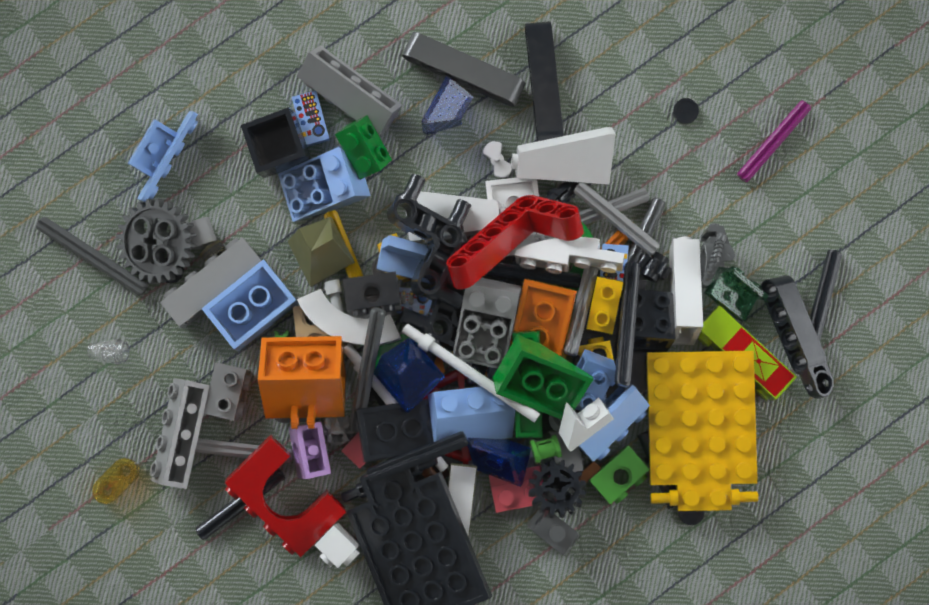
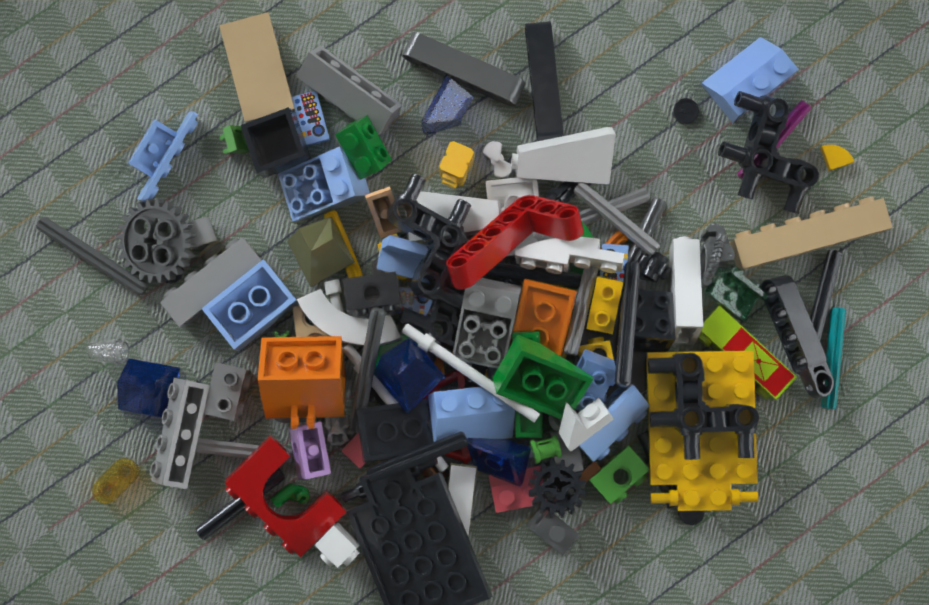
(145, 387): none -> clear blue slope
(235, 140): none -> bright green tile
(256, 66): none -> tan tile
(291, 492): none -> green arm
(379, 203): none -> light nougat slope
(456, 165): none -> yellow brick
(710, 419): none -> black pin
(754, 71): none -> light blue slope
(763, 141): none -> black pin
(810, 234): none -> tan brick
(834, 354): none -> teal axle
(836, 156): none -> yellow tile

